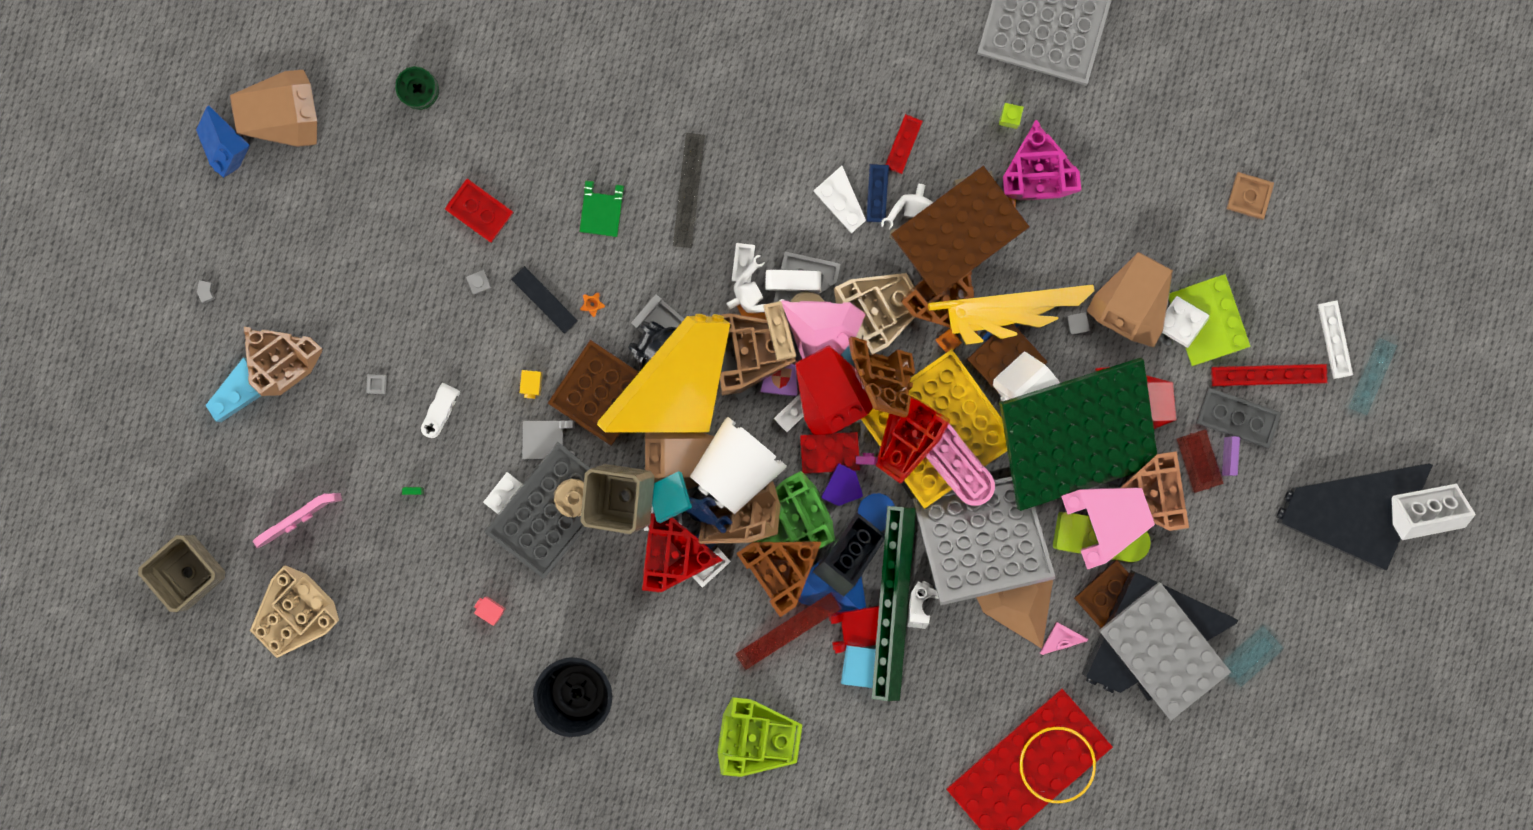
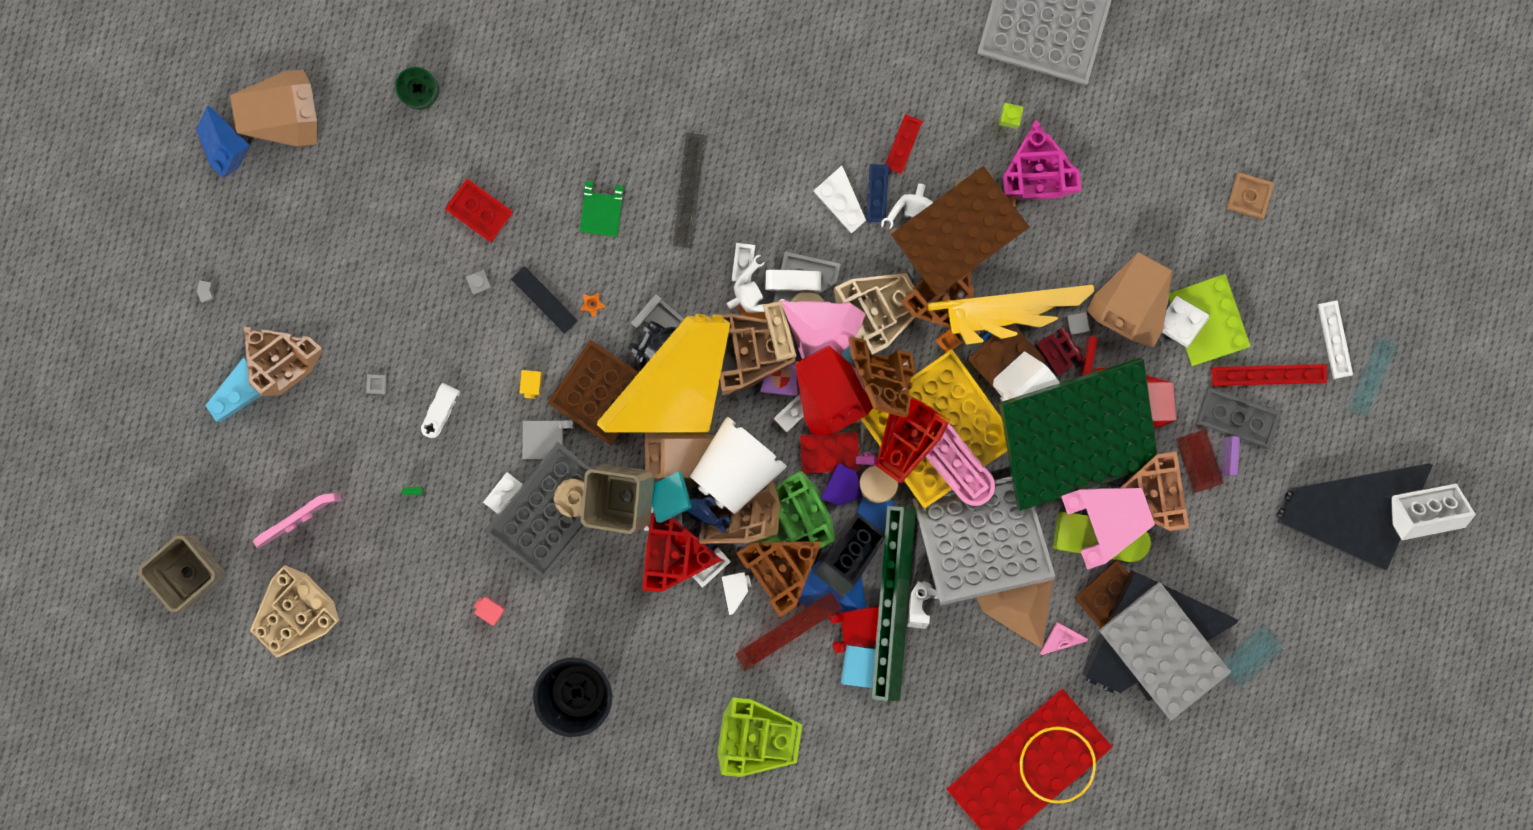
(735, 589): none -> white slope
(877, 485): none -> tan tile
(1054, 353): none -> dark red plate
(1089, 355): none -> red tile

